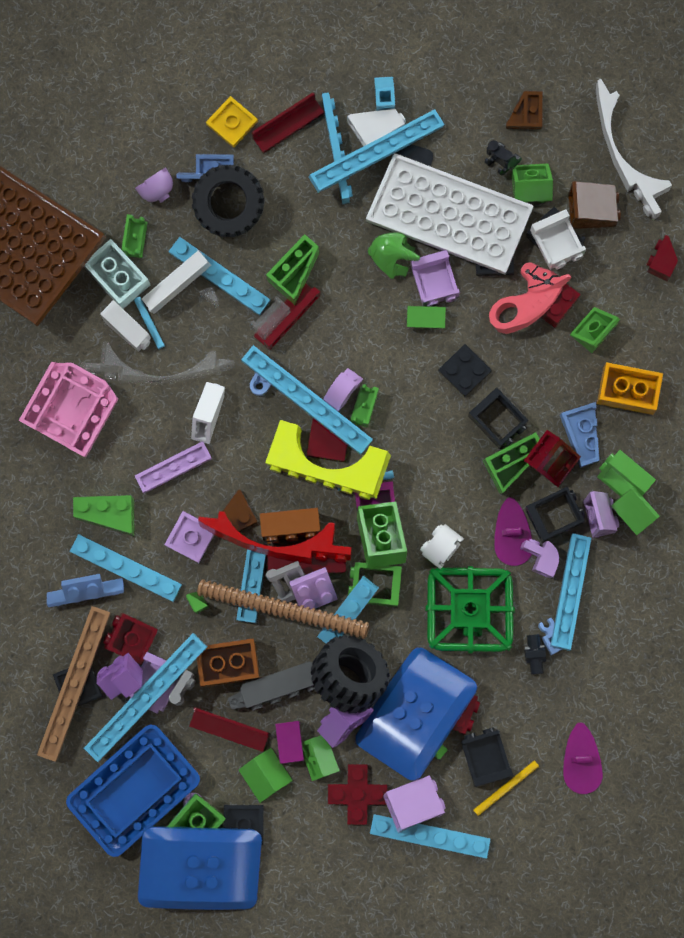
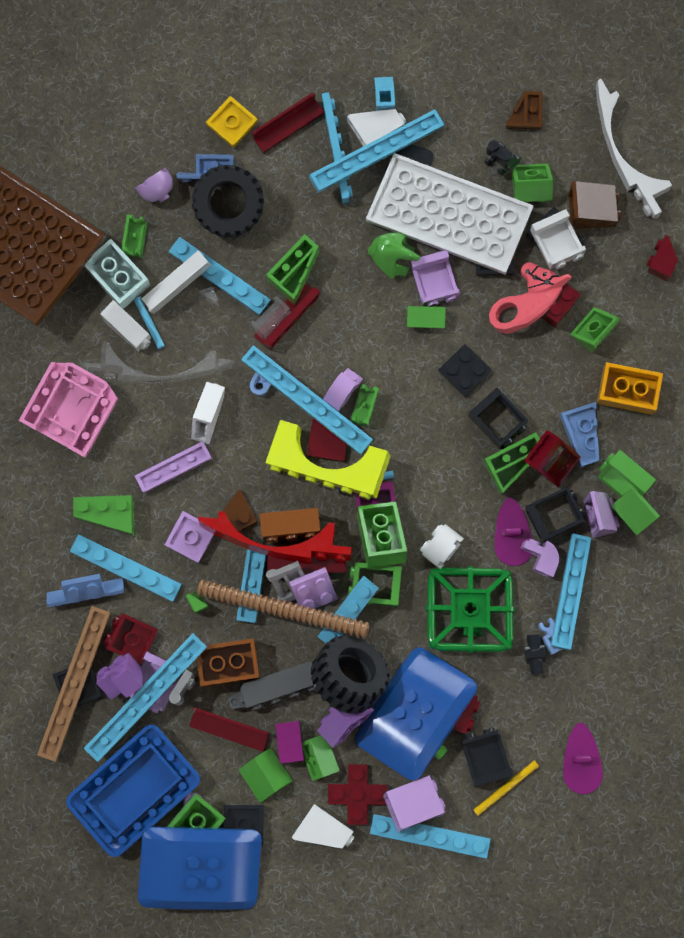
(323, 829): none -> white slope

